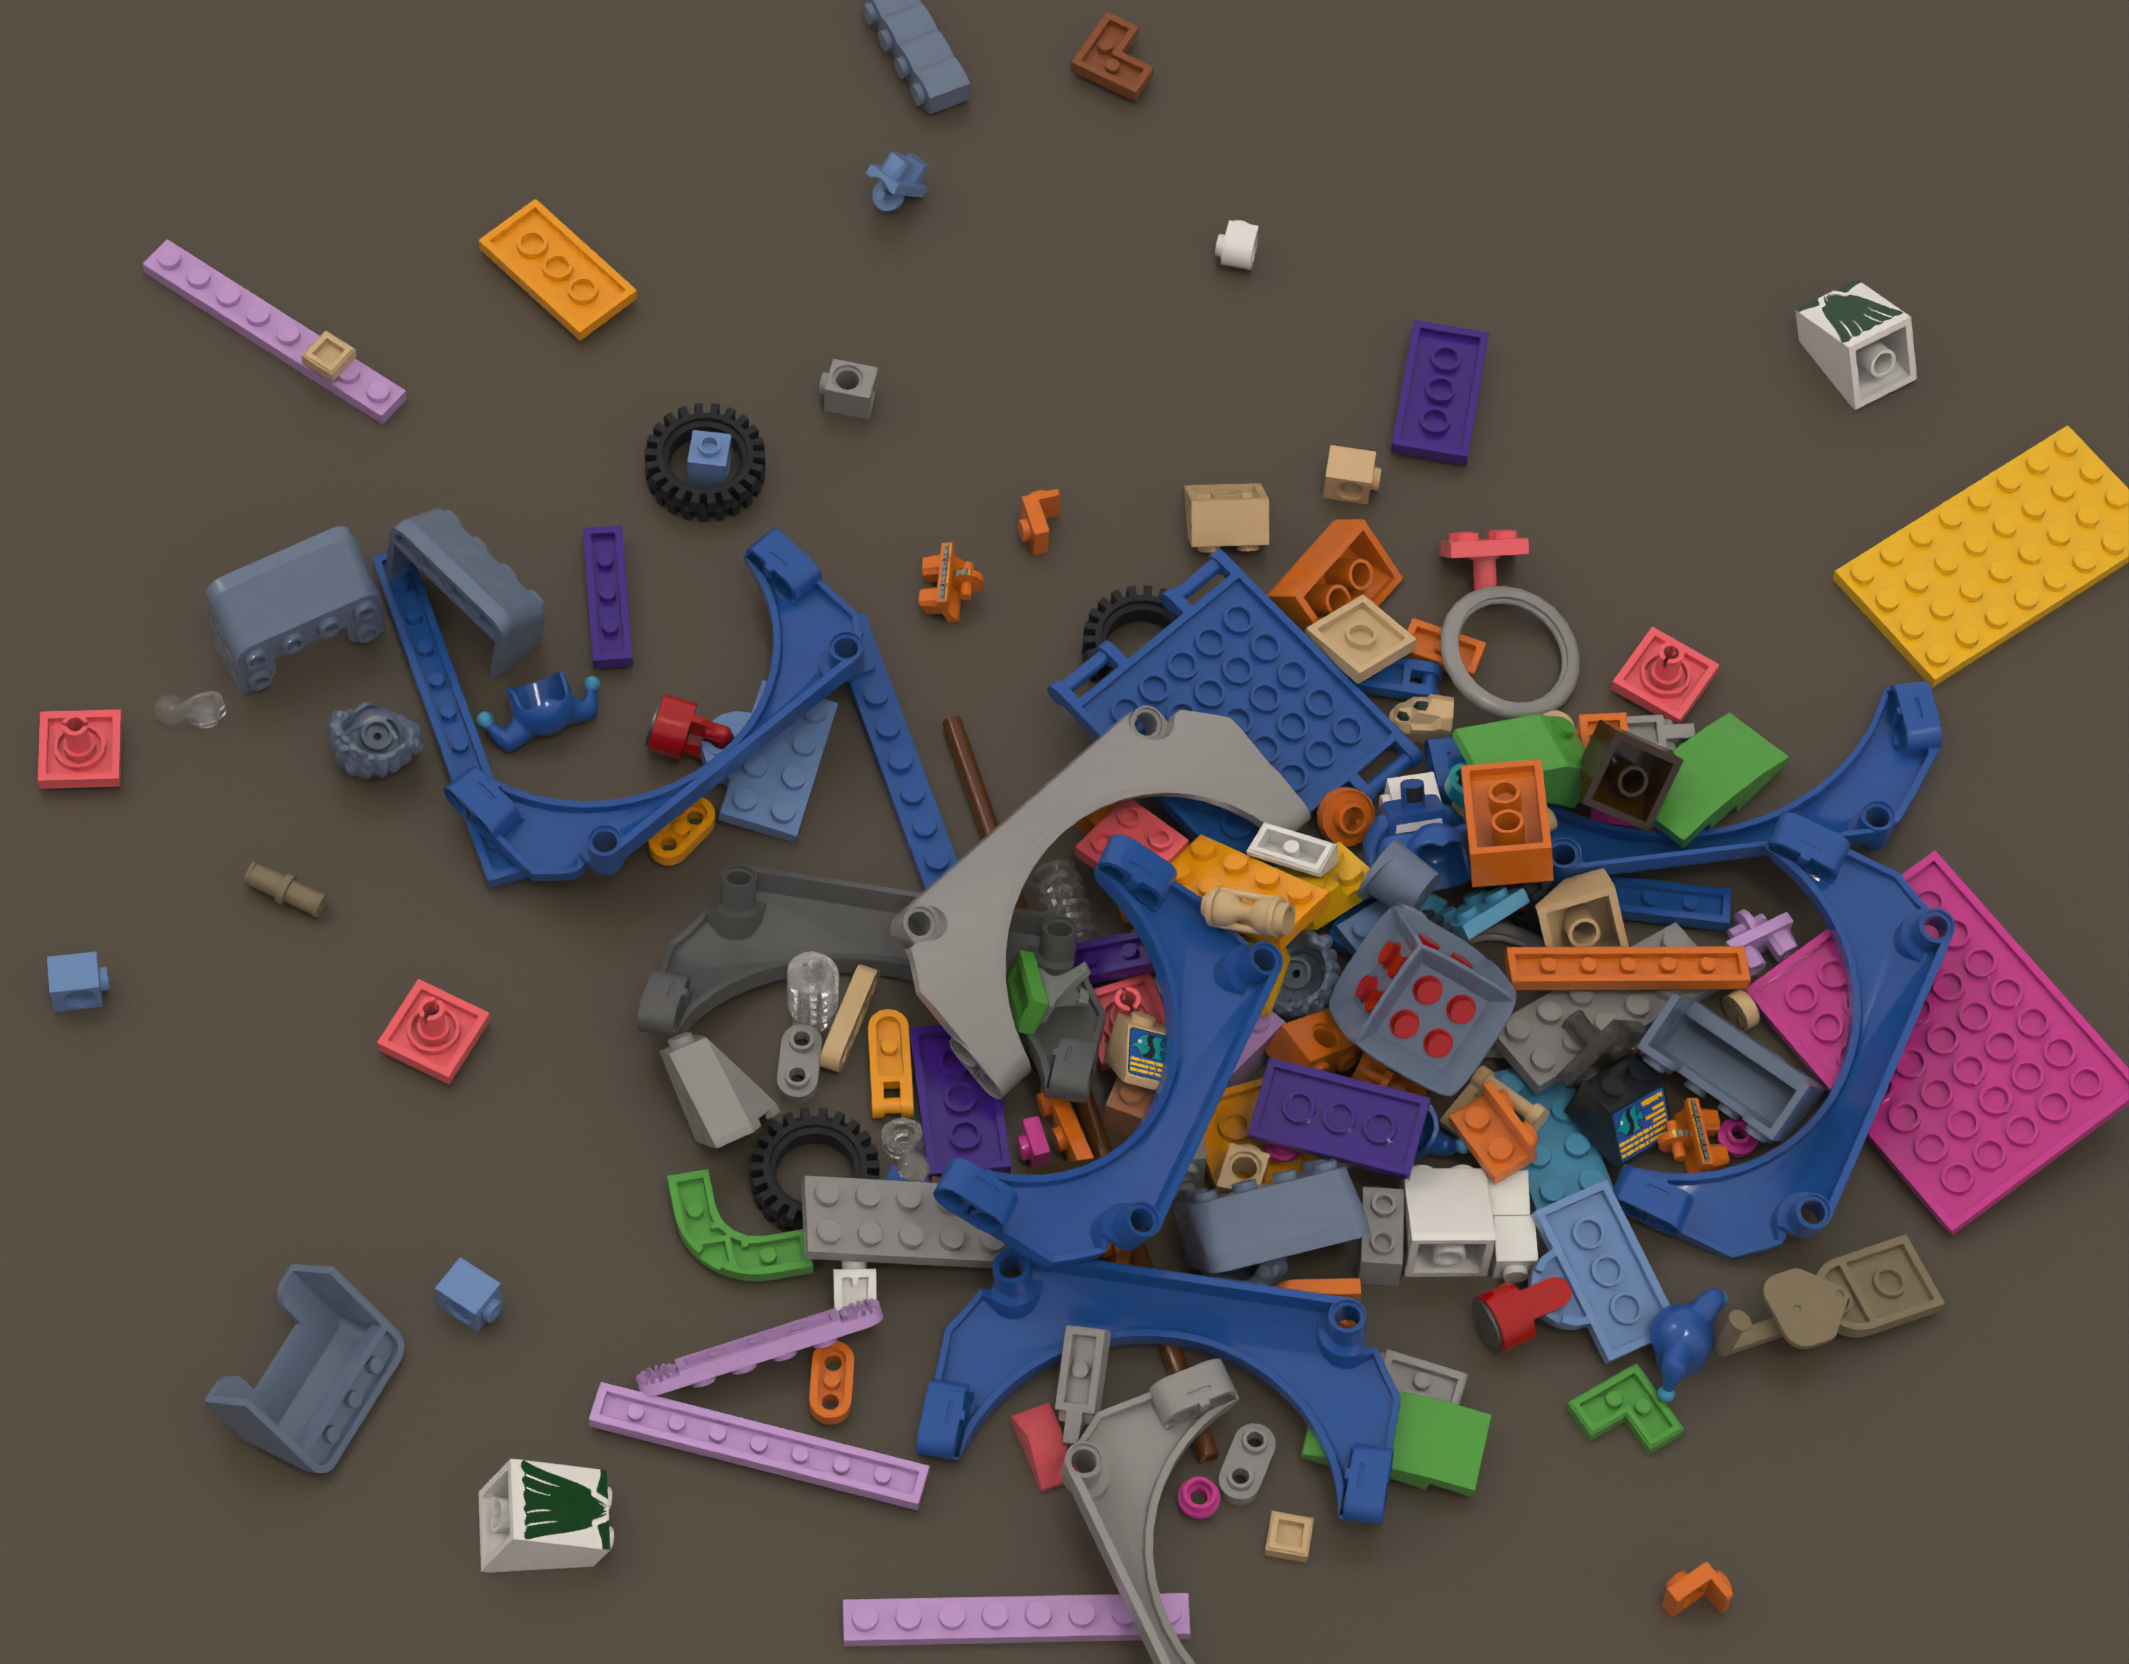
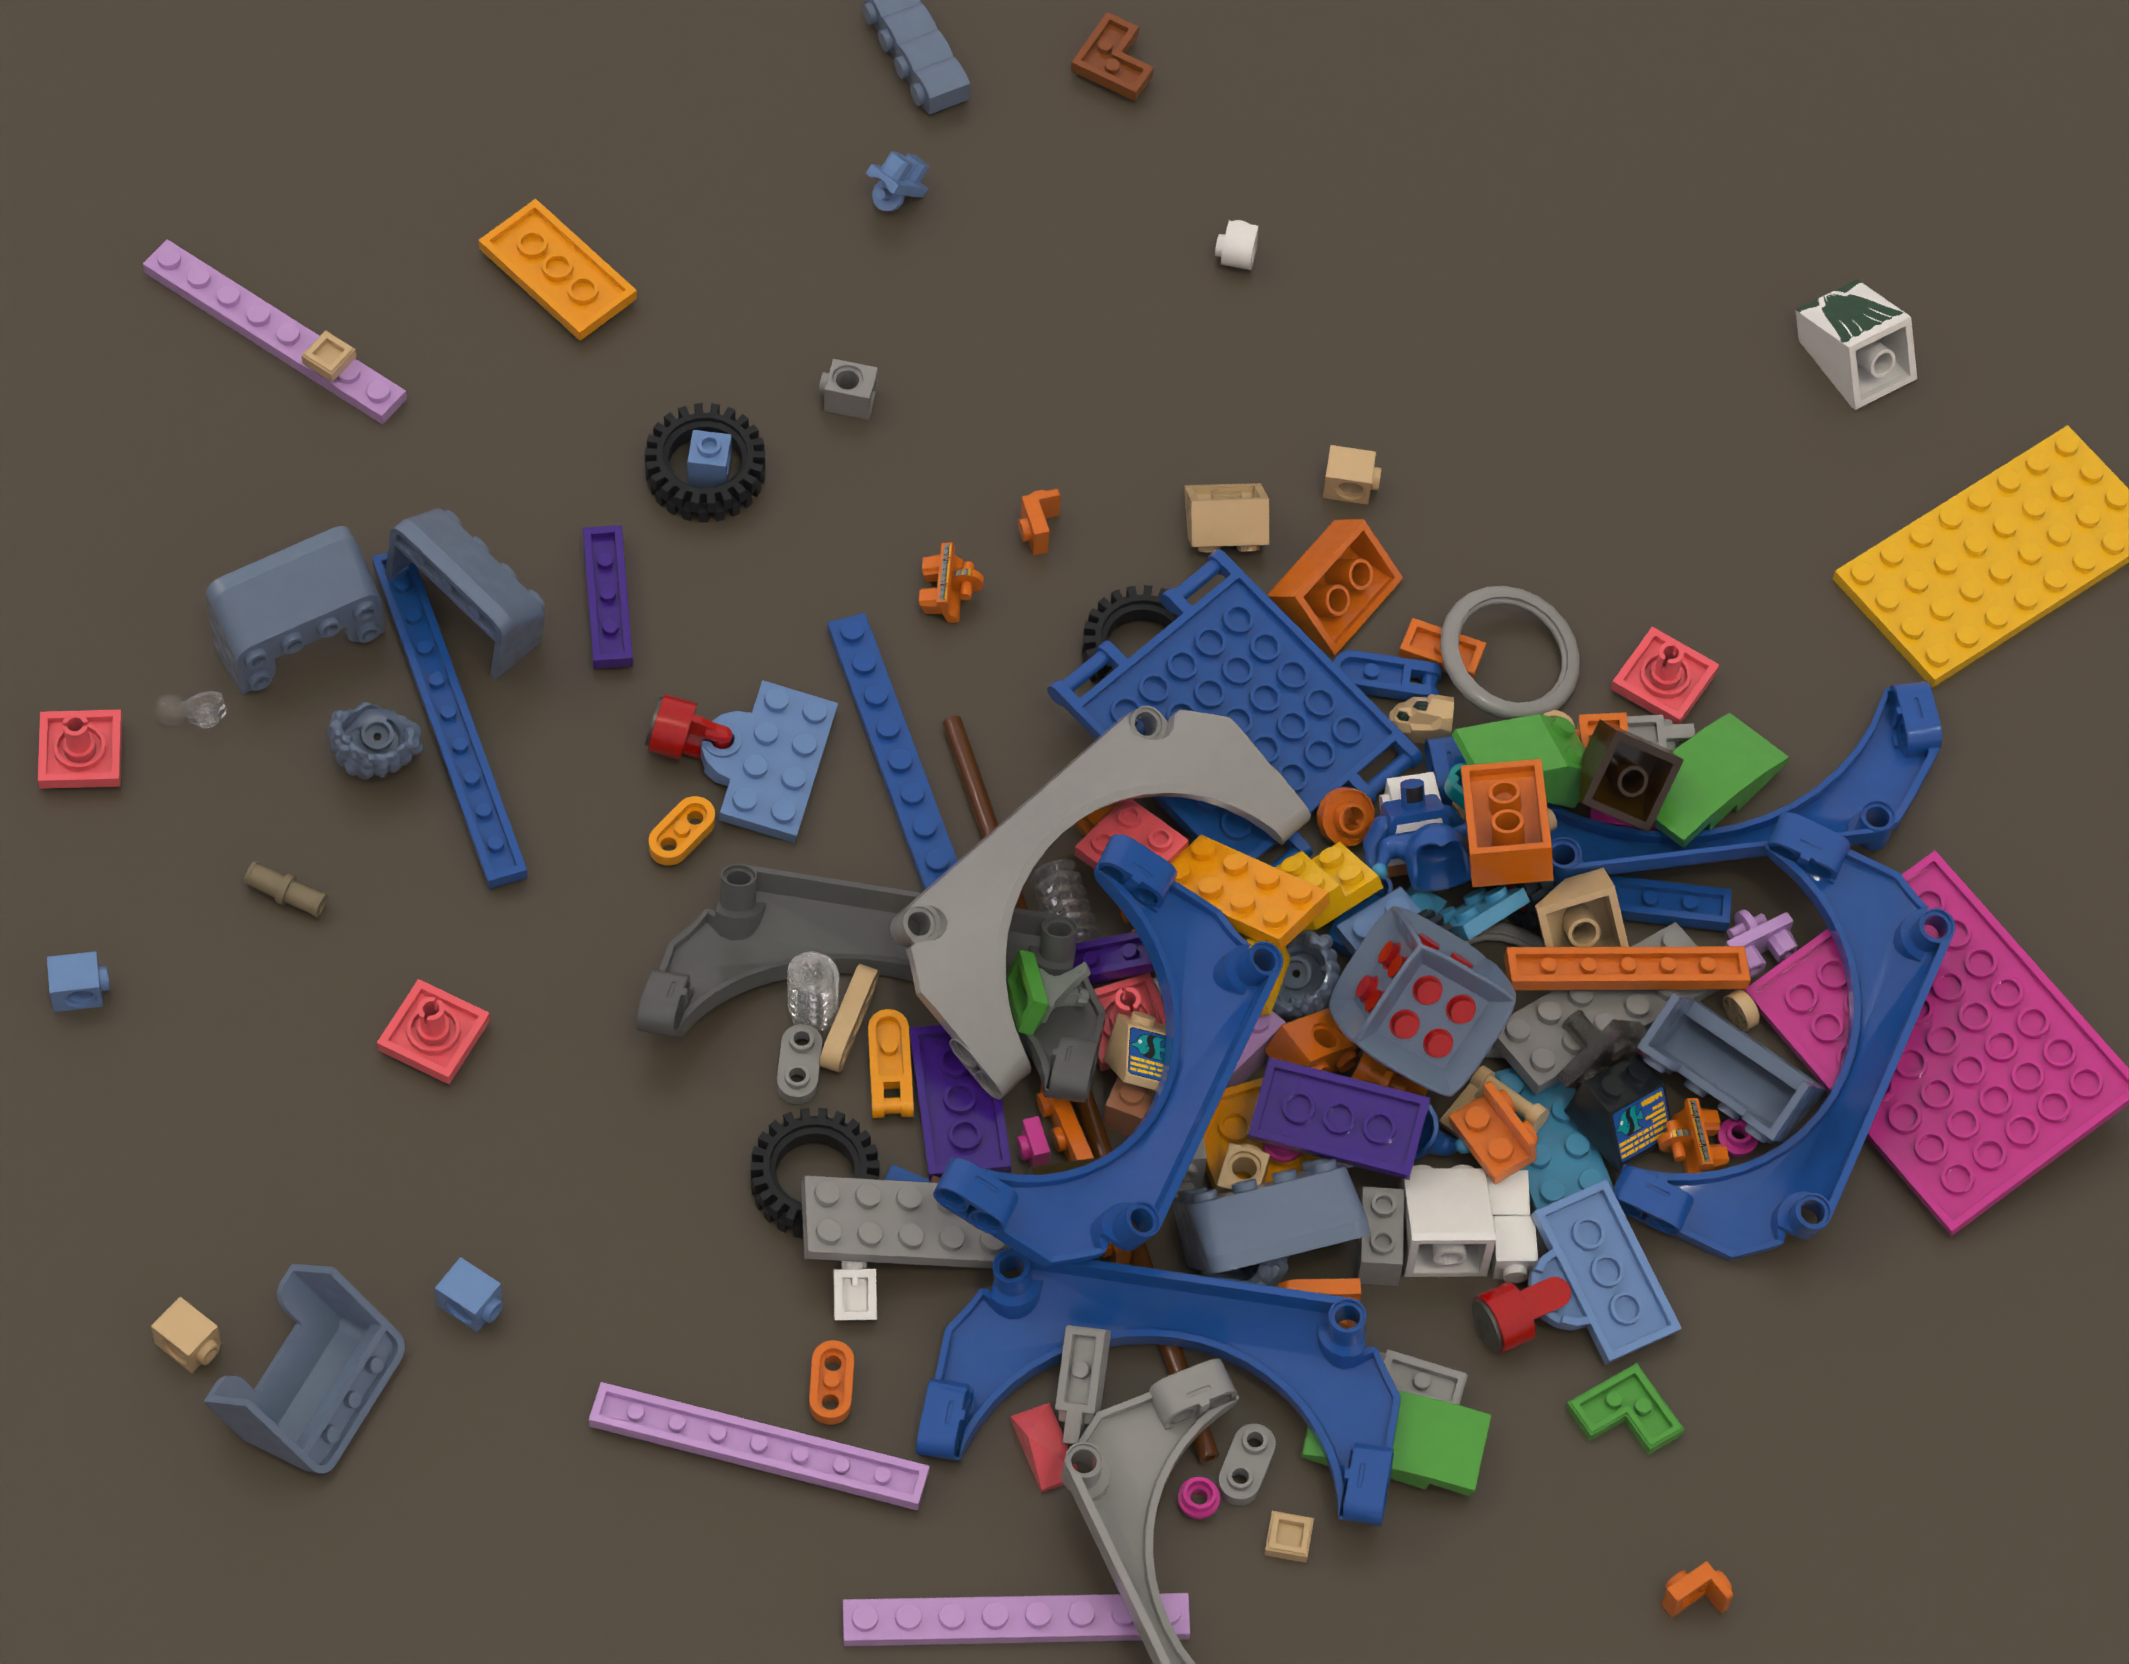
(186, 1335): none -> tan brick
(541, 710): blue piece -> none
(544, 1517): white slope -> none
(713, 1091): light grey slope -> none
(723, 1248): bright green plate -> none
(775, 1344): lavender plate -> none
(809, 661): blue panel -> none
(904, 1141): clear plate -> none
(1268, 915): tan piece -> none
(1294, 850): white slope -> none
(1361, 638): tan plate -> none
(1399, 879): sand blue hat -> none
(1440, 392): dark purple plate -> none
(1483, 551): coral plate -> none
(1684, 1338): blue piece -> none
(1846, 1297): dark tan plate -> none

